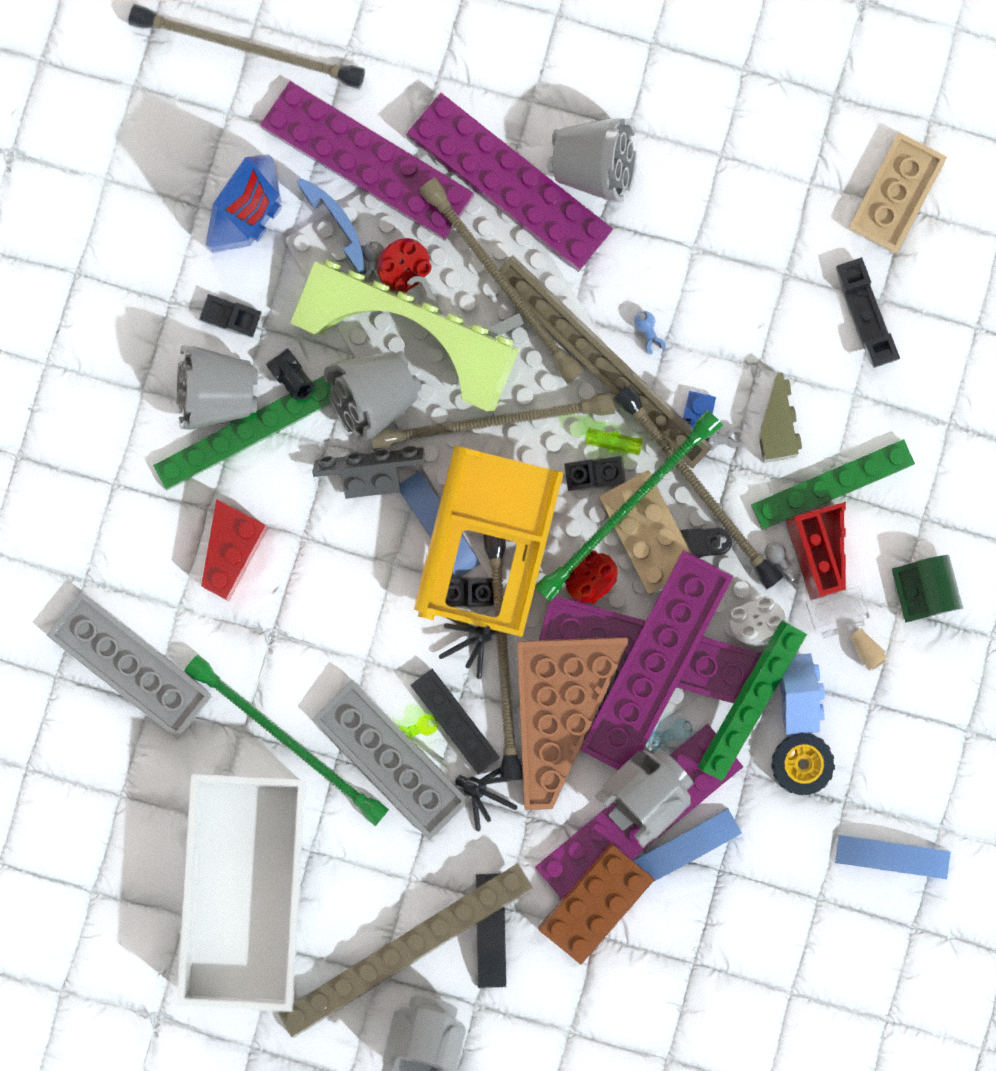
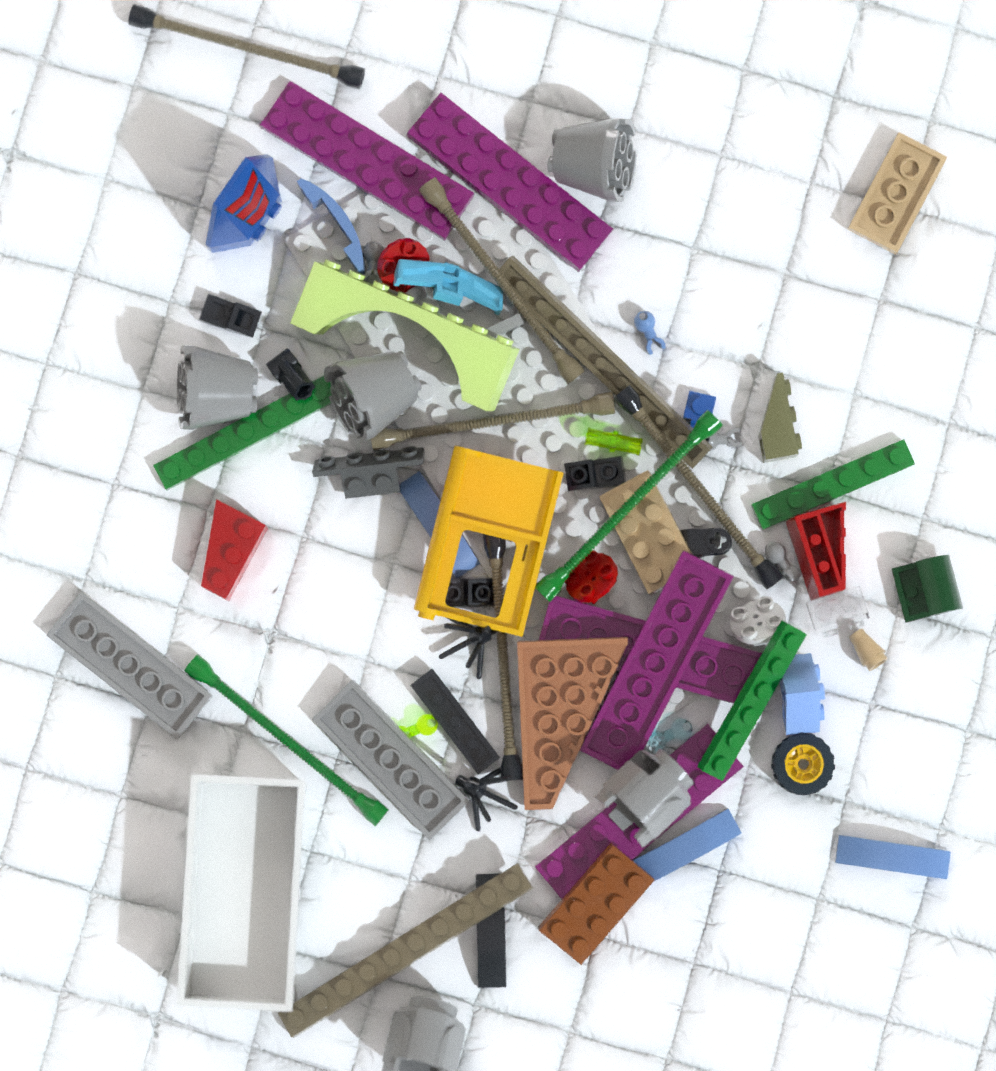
(449, 283): none -> medium azure plate
(866, 313): black slope -> none

